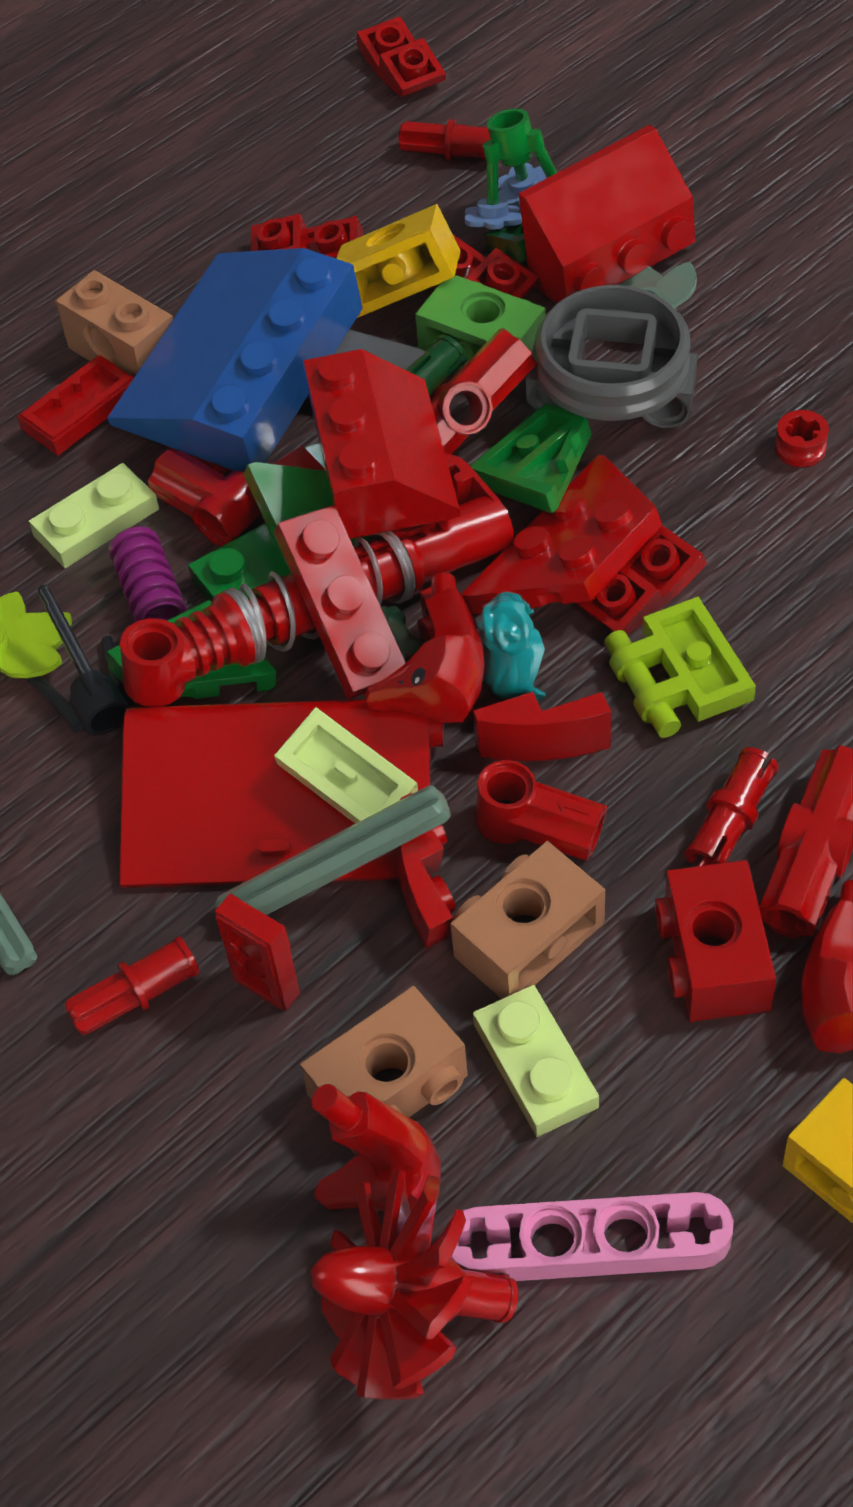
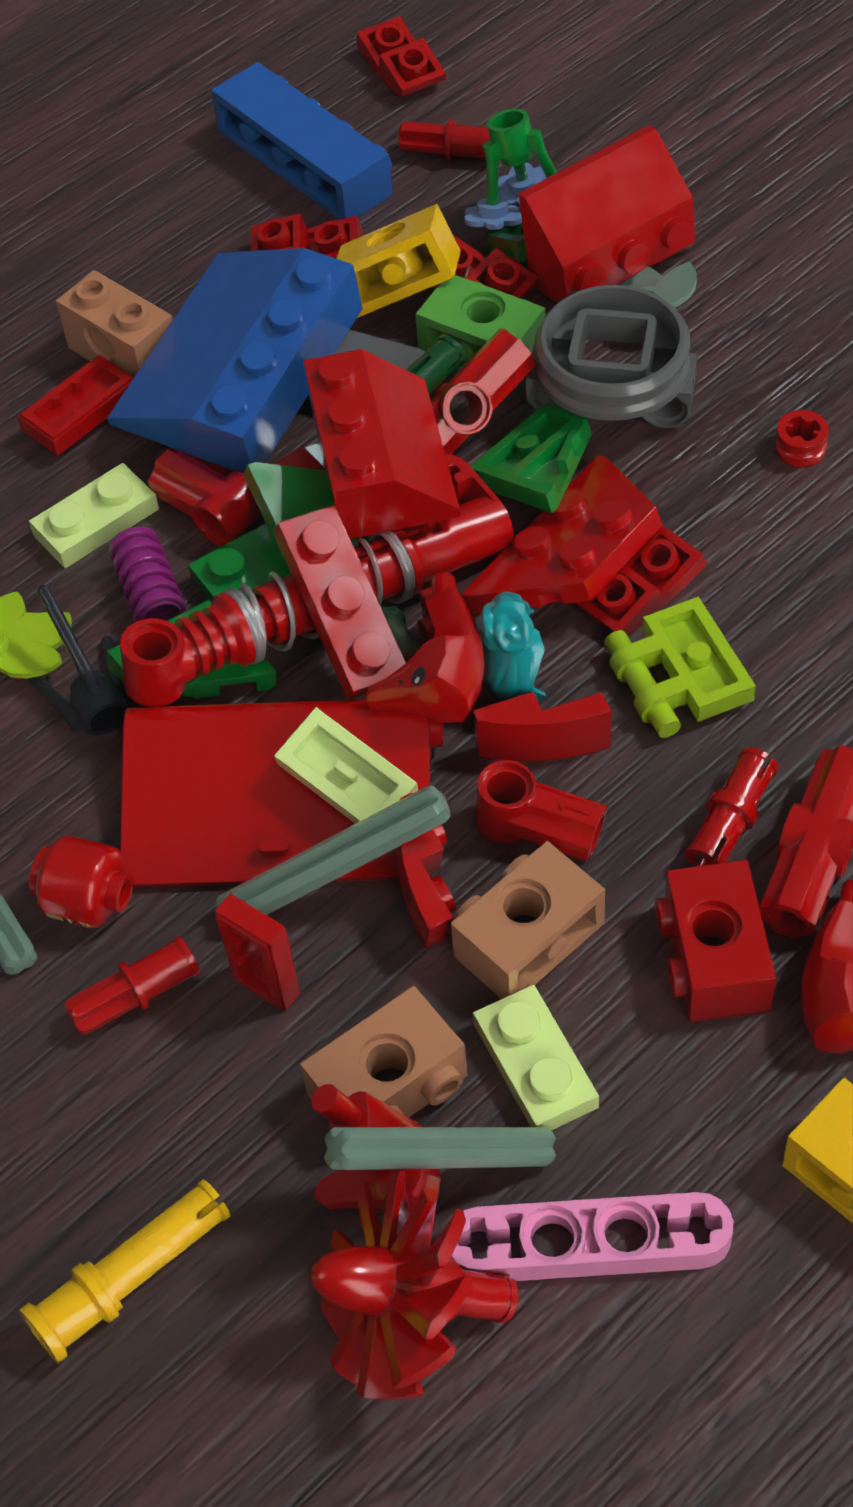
(80, 881): none -> red head
(97, 1289): none -> yellow pin
(302, 142): none -> blue brick
(438, 1147): none -> sand green axle

